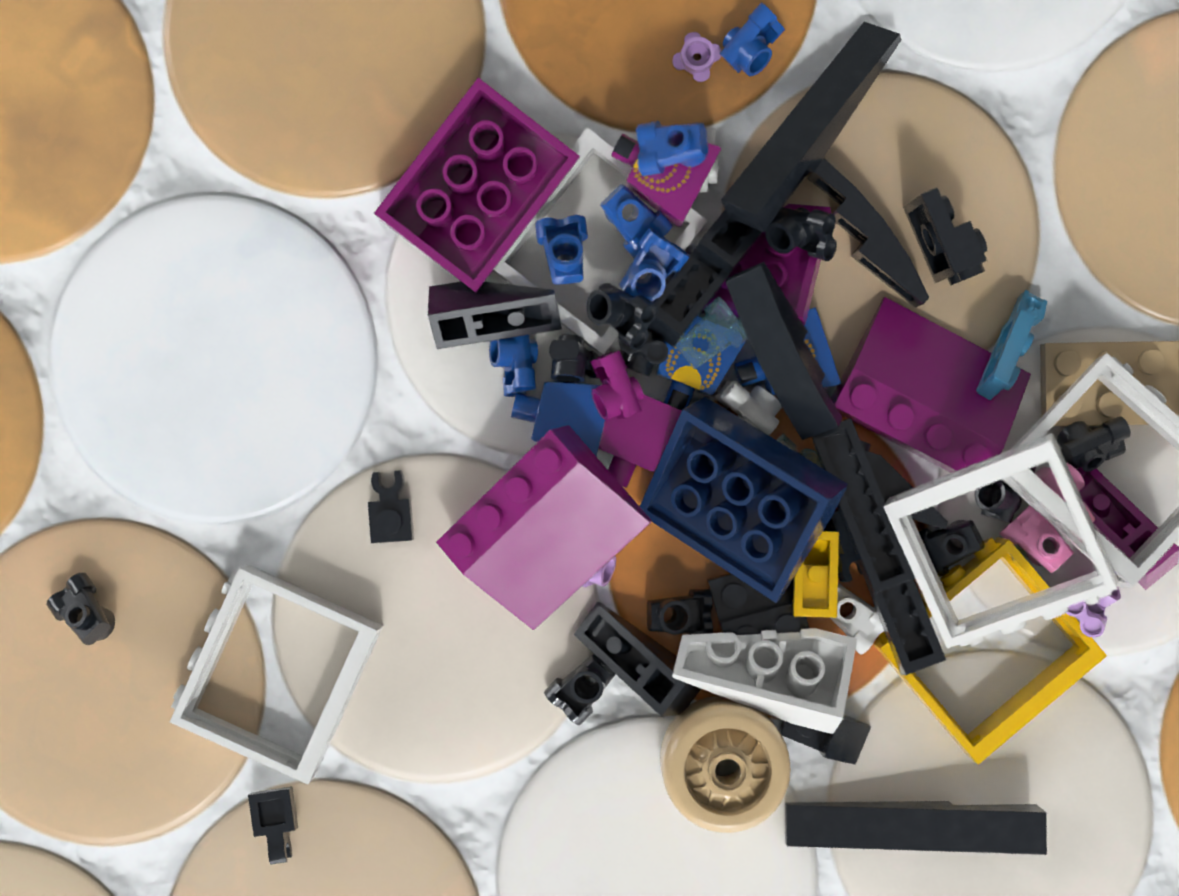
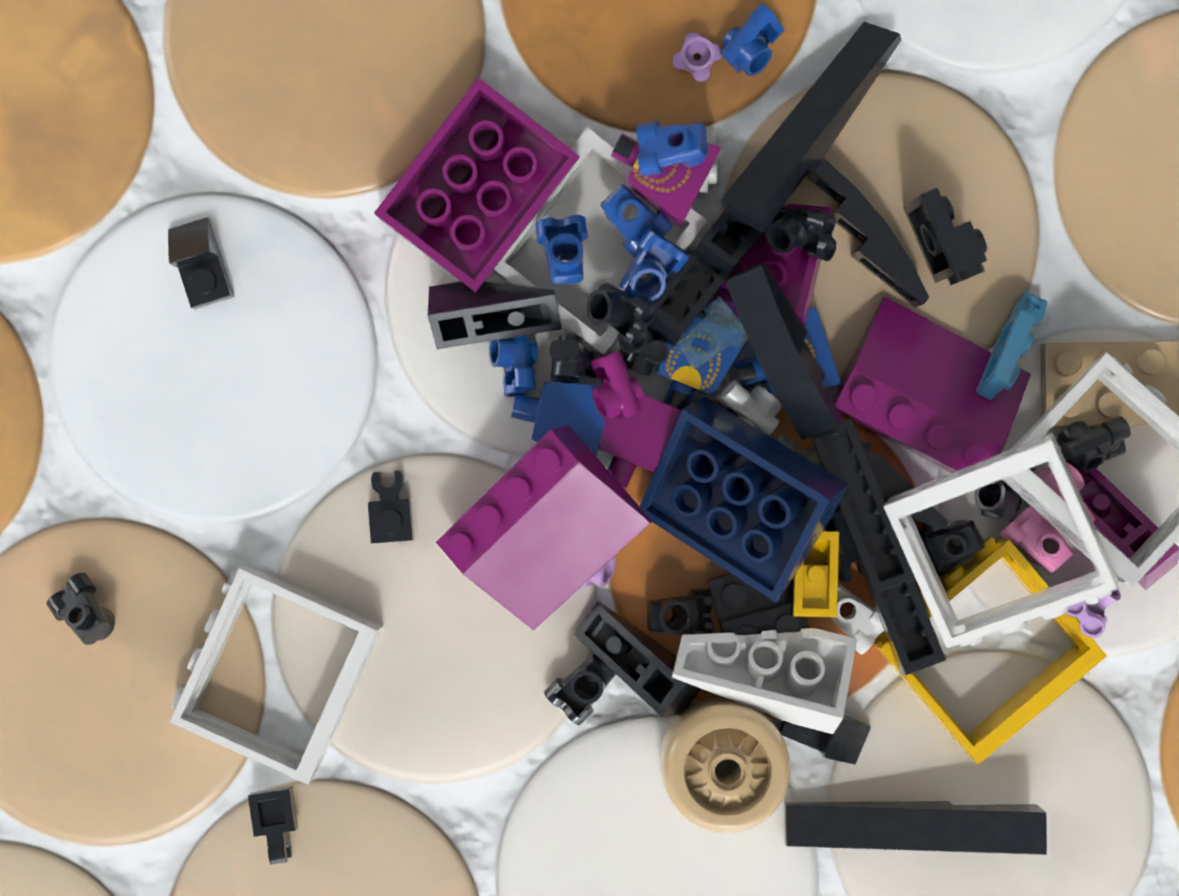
(199, 262): none -> black slope

